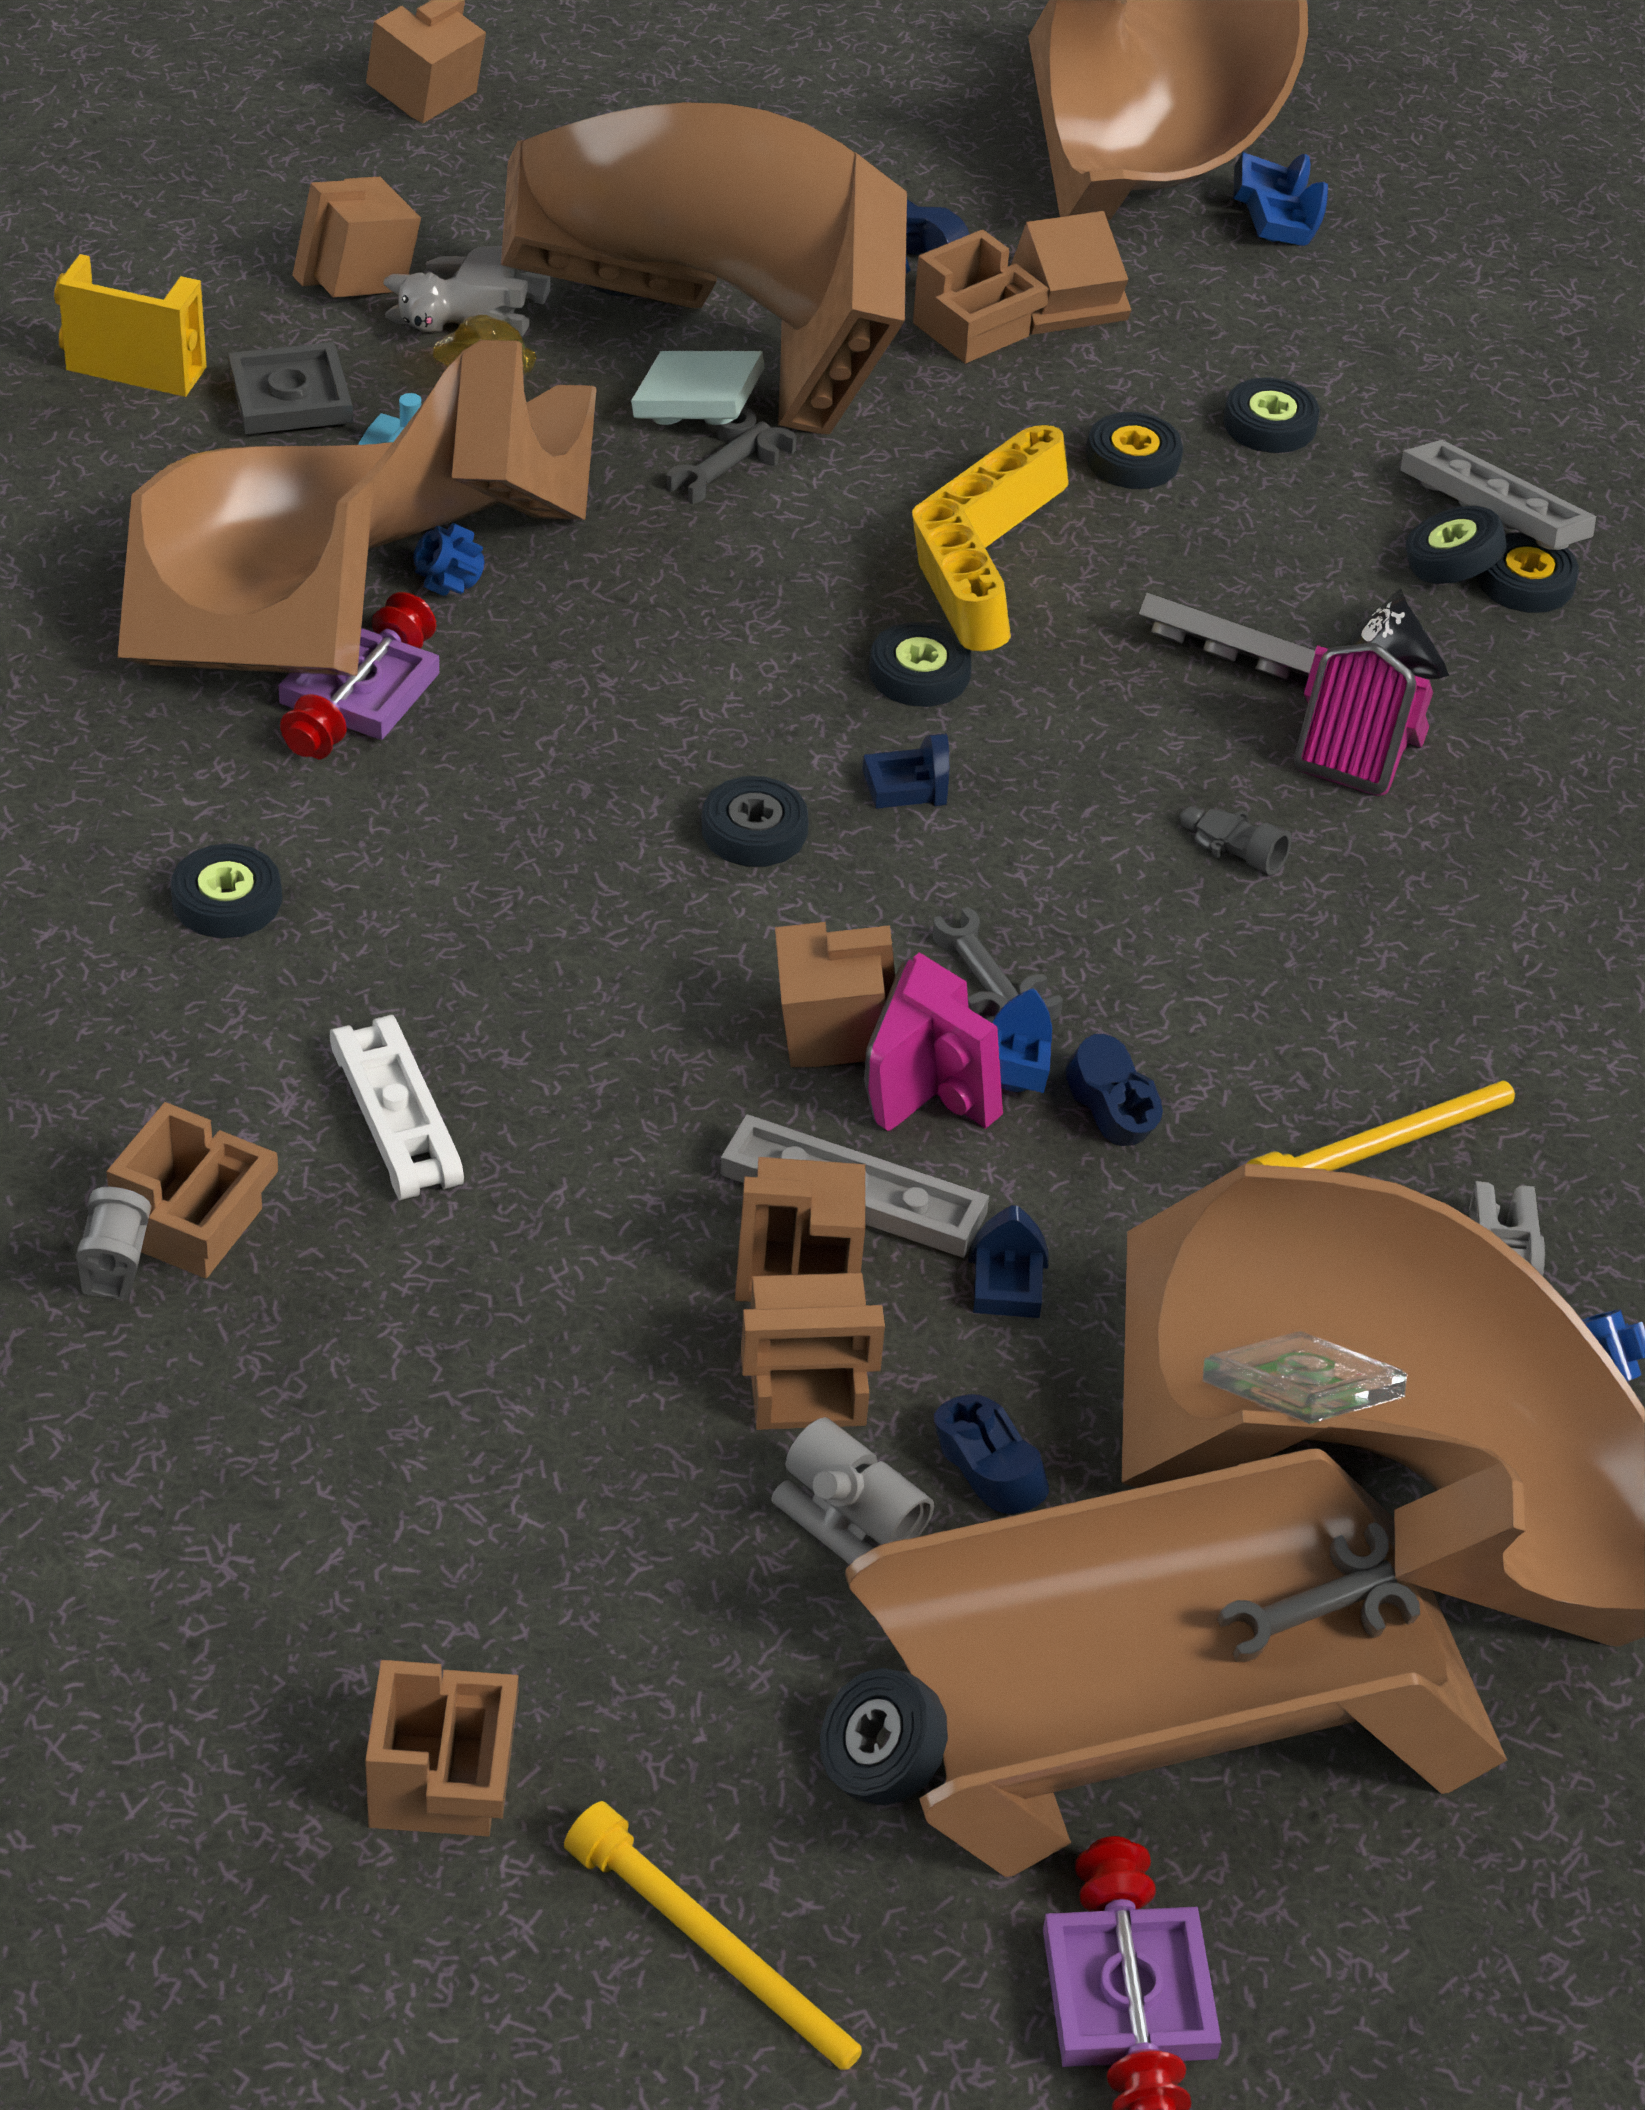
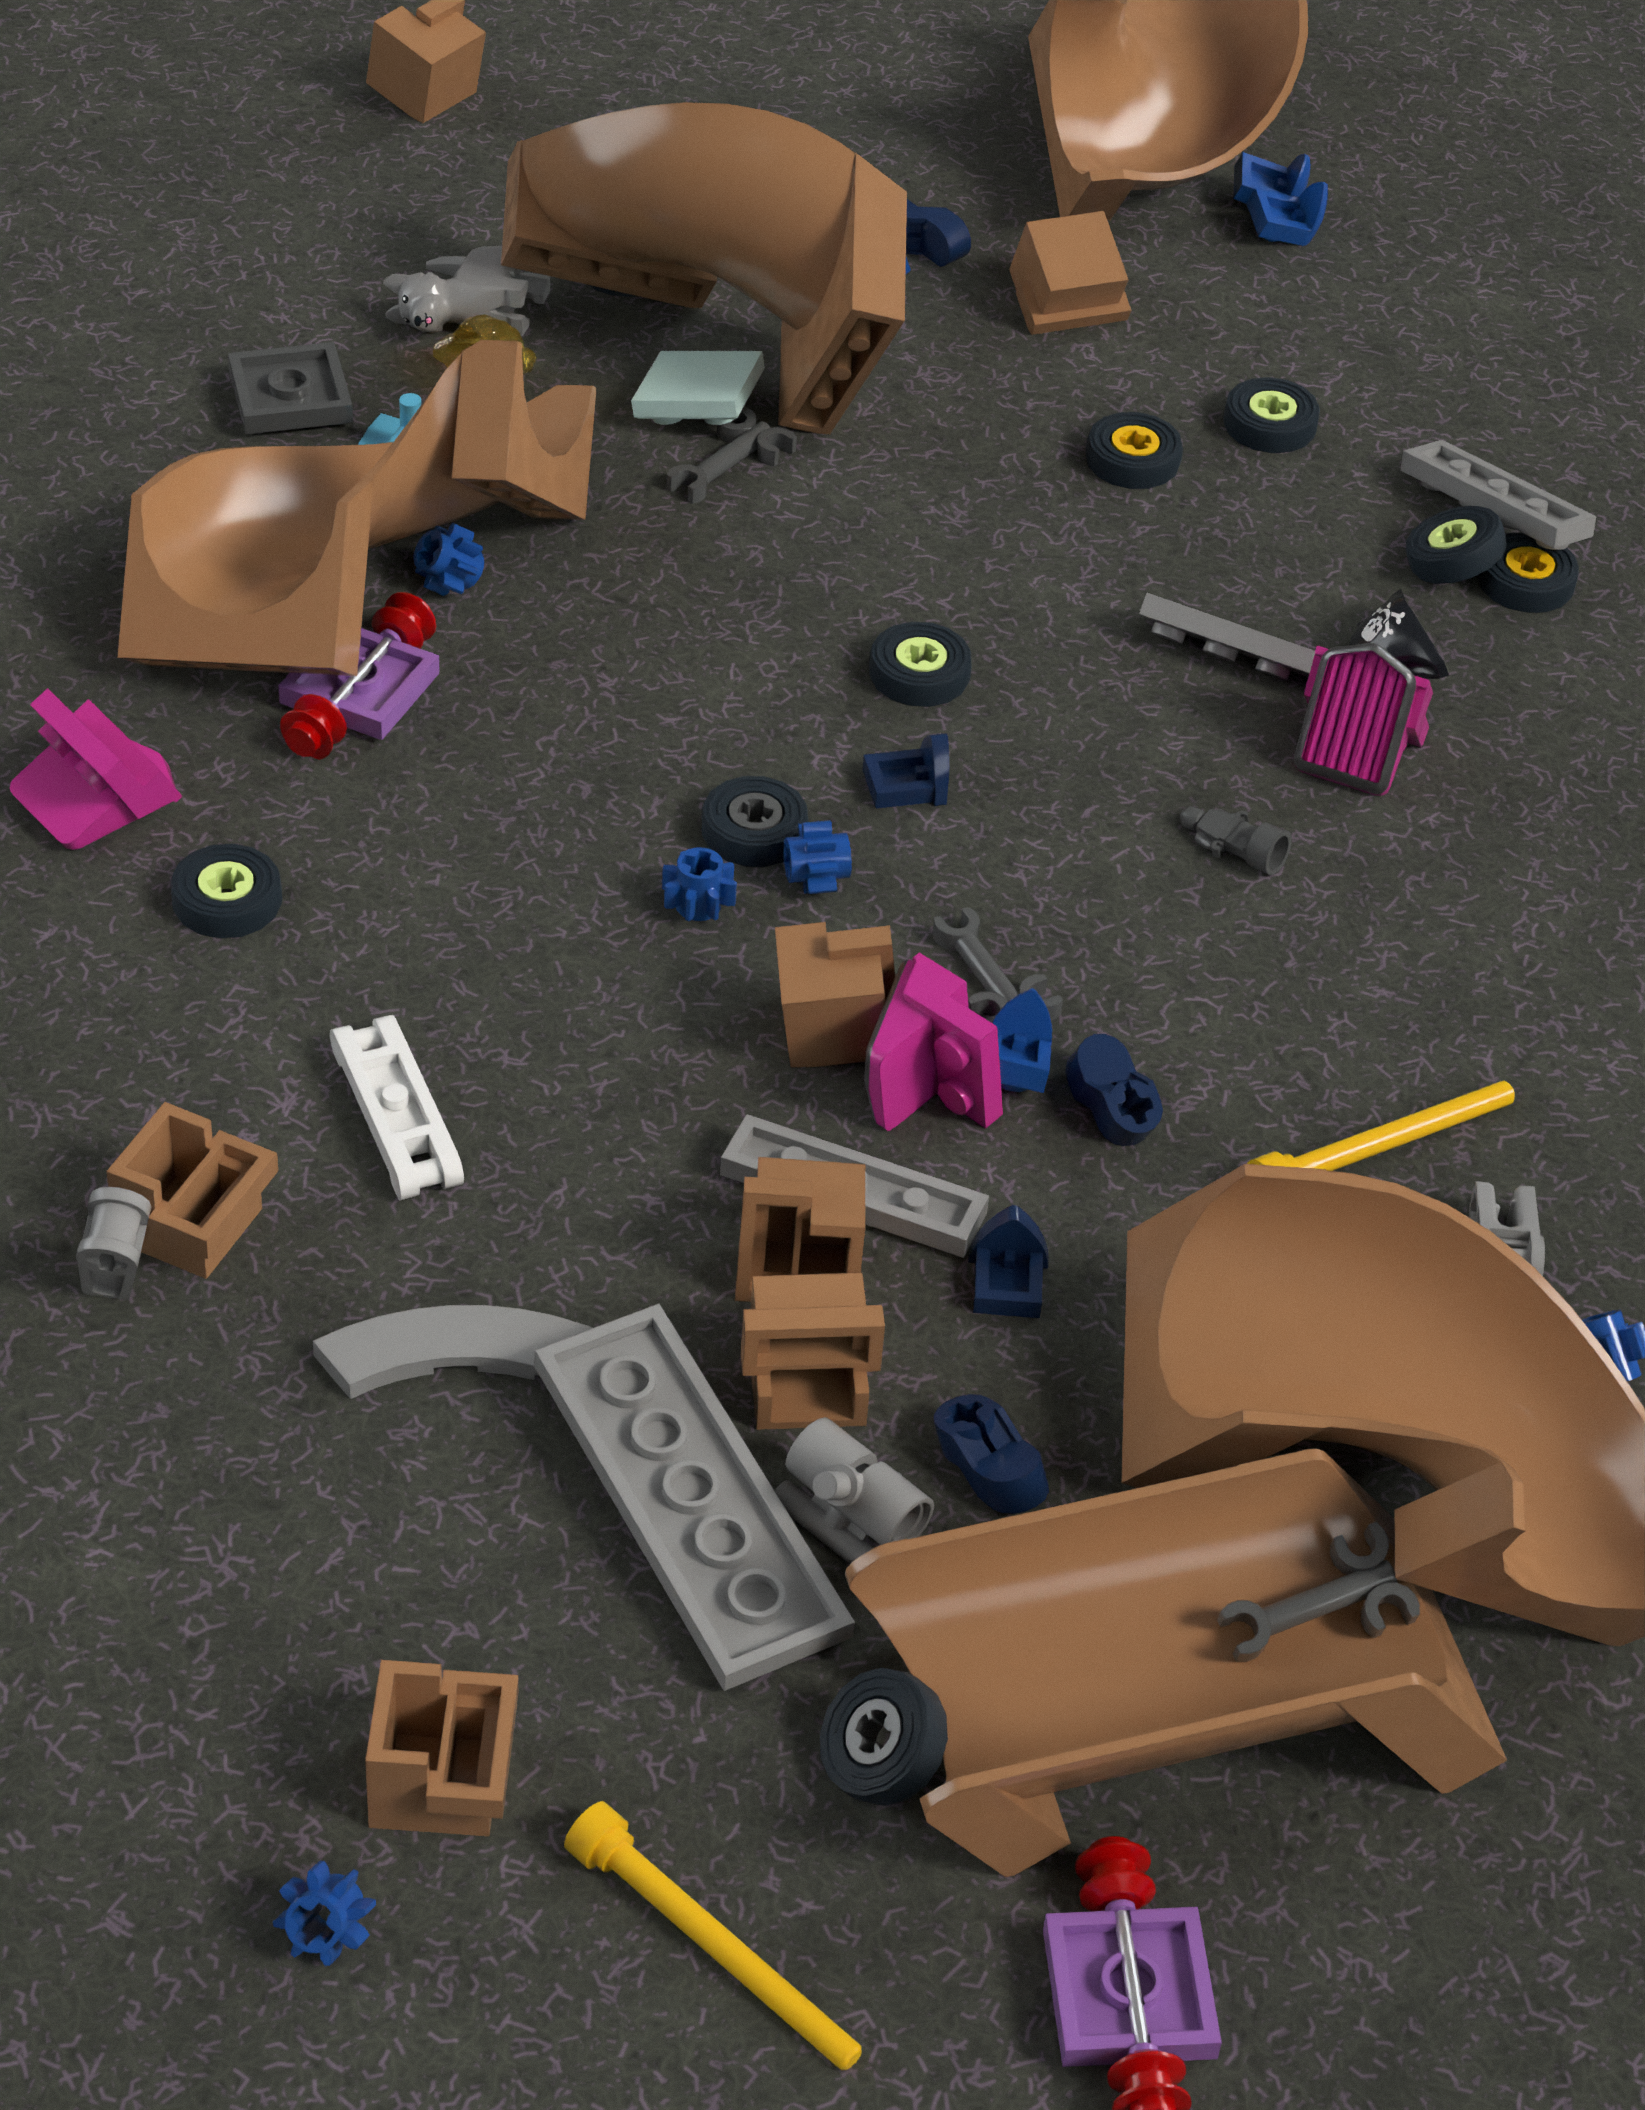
(89, 775): none -> dark pink piece
(131, 334): yellow panel -> none
(305, 1925): none -> blue gear
(355, 237): medium nougat plate -> none
(436, 1337): none -> light grey tile
(693, 1497): none -> light grey plate
(699, 884): none -> blue gear
(817, 857): none -> blue gear
(973, 298): medium nougat plate -> none
(974, 512): yellow beam -> none
(1305, 1377): clear tile -> none

